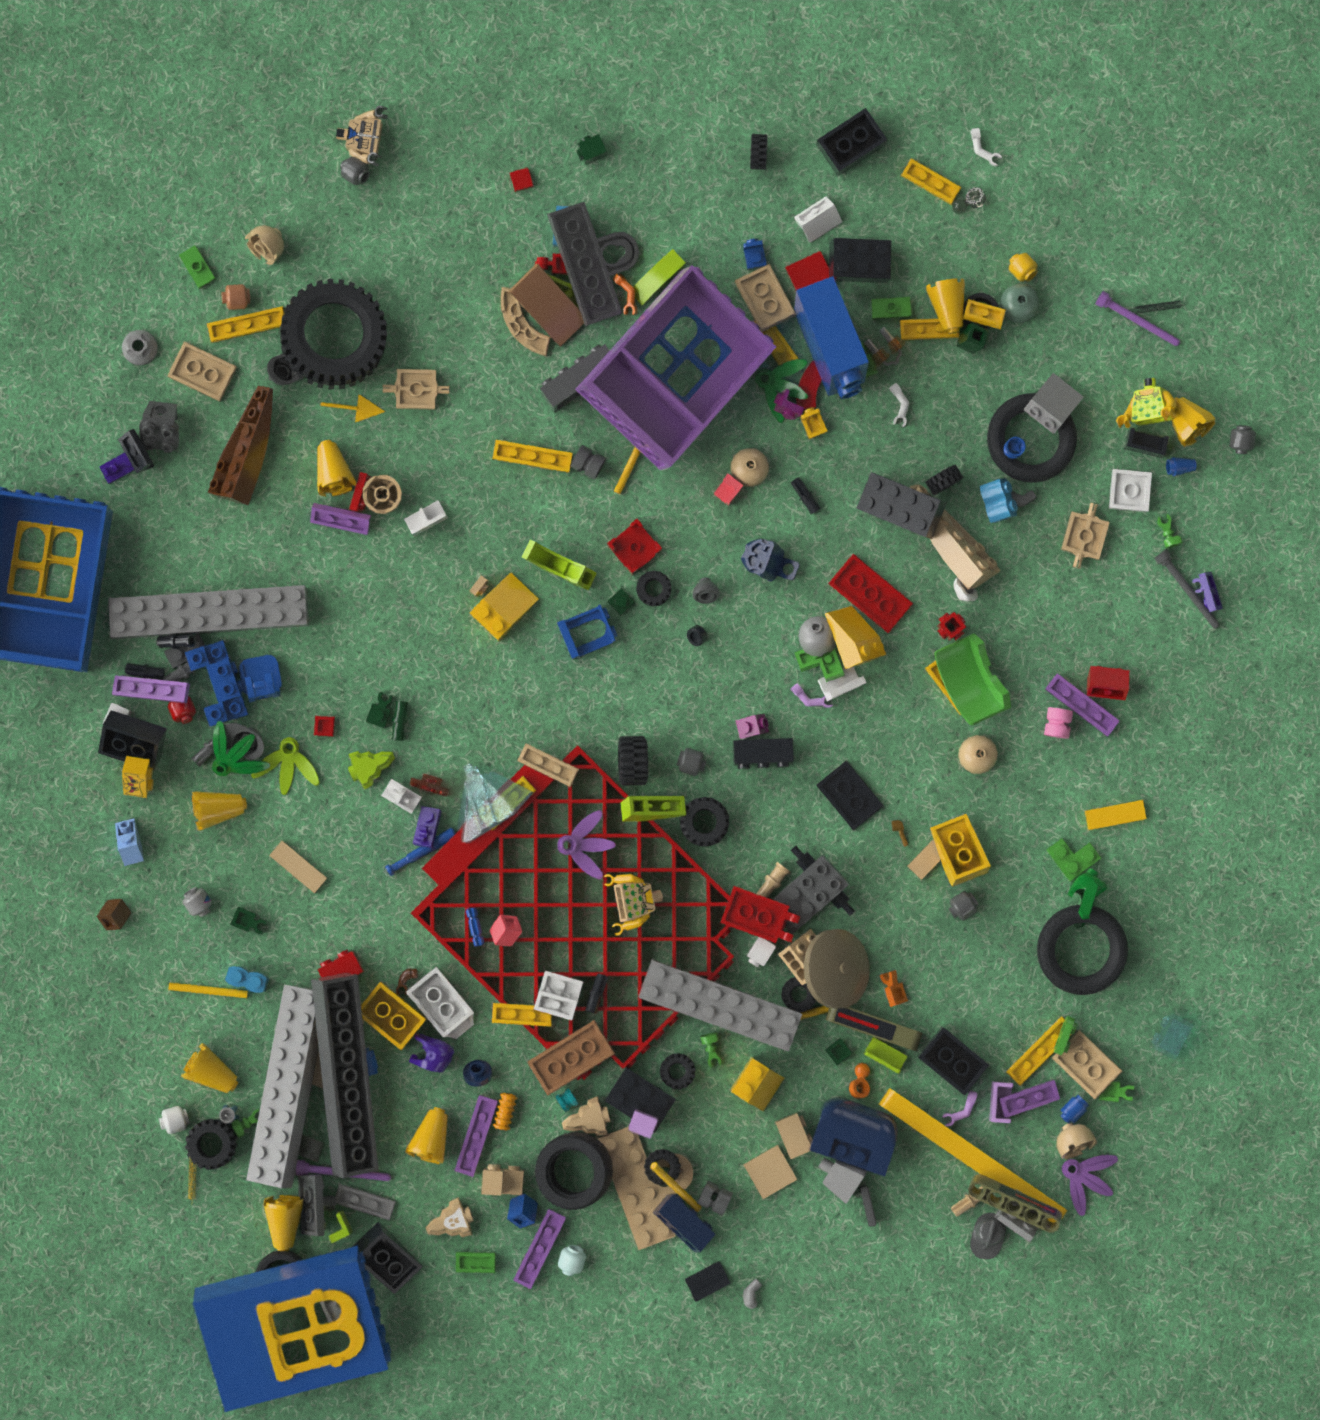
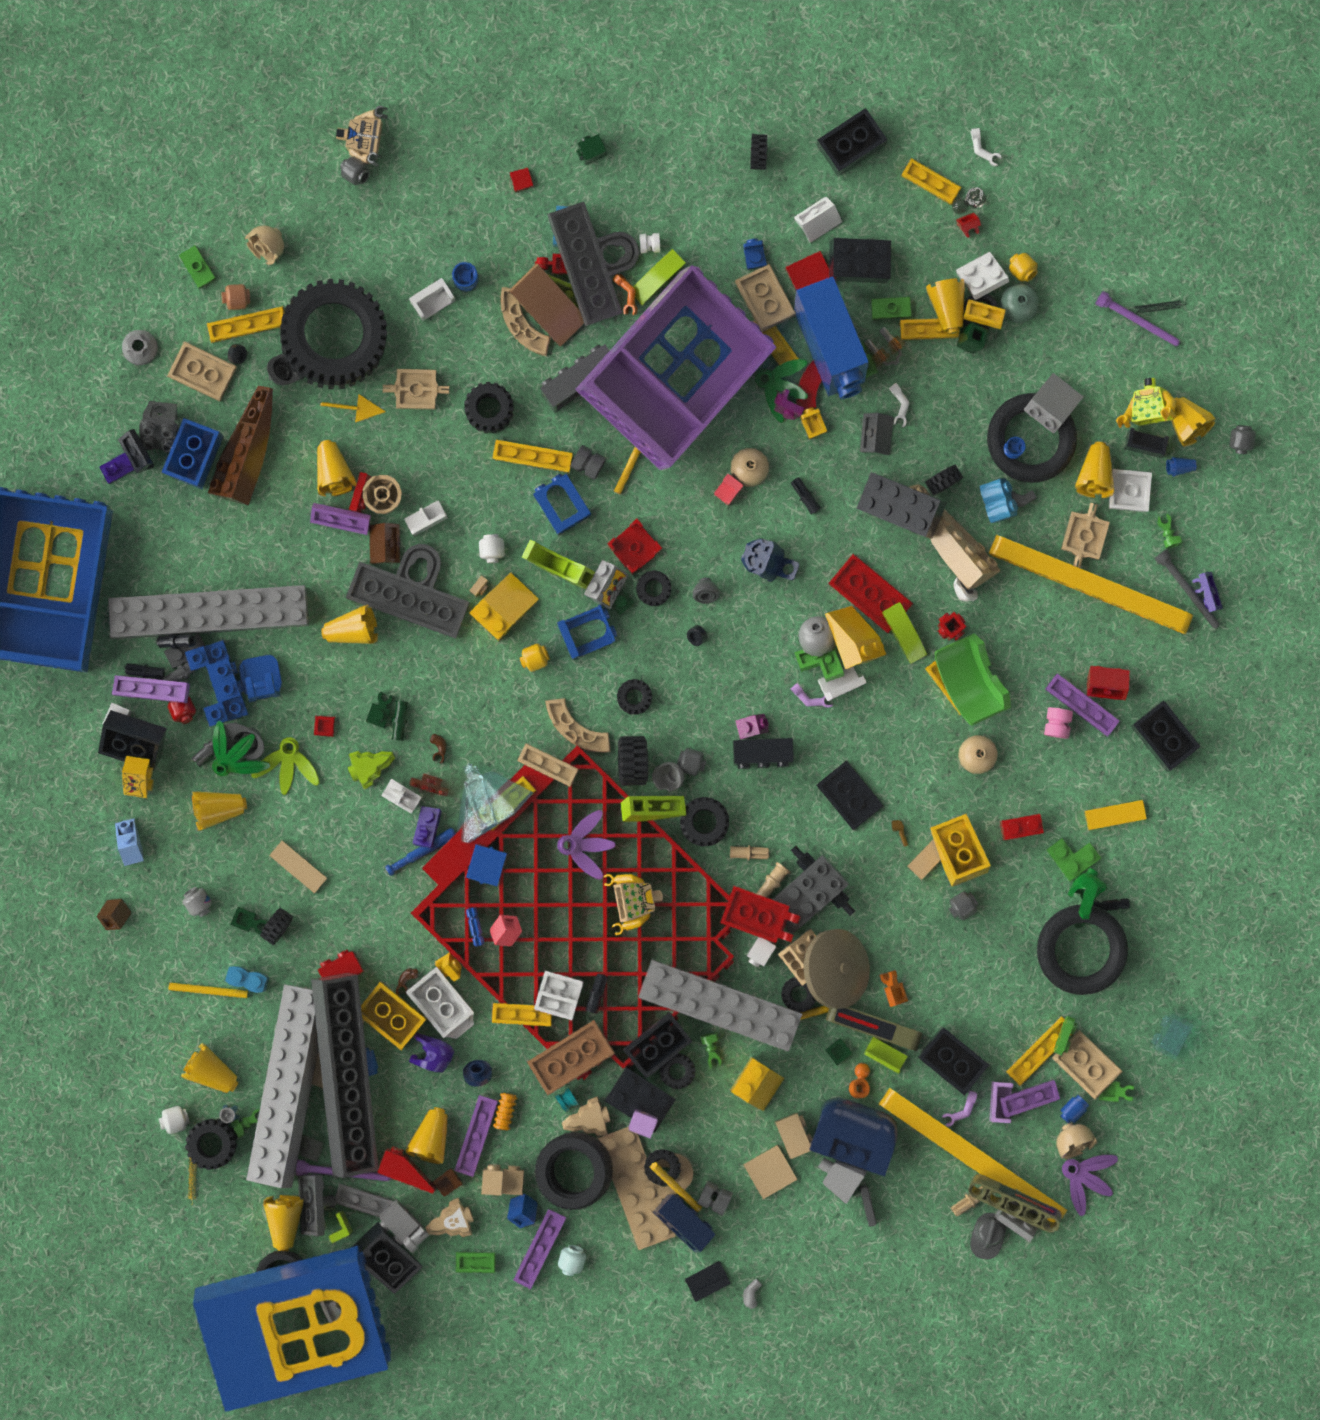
(192, 453): none -> blue slope
(237, 354): none -> black tile
(276, 926): none -> black tyre
(352, 627): none -> yellow cone
(384, 543): none -> reddish brown panel
(401, 1168): none -> red slope
(403, 1225): none -> light grey hinge
(409, 599): none -> dark grey plate
(432, 299): none -> white panel
(439, 741): none -> reddish brown arm
(447, 1182): none -> reddish brown panel
(449, 966): none -> yellow bracket
(465, 276): none -> blue wheel
(486, 865): none -> blue piece
(489, 424): none -> black tyre
(491, 548): none -> white head
(534, 657): none -> yellow head
(541, 497): none -> blue panel
(573, 731): none -> tan tile
(606, 584): none -> light grey brick
(646, 696): none -> black tyre
(650, 243): none -> white wheel
(665, 1045): none -> black slope
(668, 776): none -> light grey hair
(749, 852): none -> tan axle
(876, 433): none -> dark grey panel
(904, 633): none -> lime slope
(969, 222): none -> red tile
(982, 275): none -> white plate
(1021, 827): none -> red brick
(1091, 584): none -> yellow beam
(1096, 473): none -> yellow cone
(1109, 905): none -> black axle
(1165, 736): none -> black brick

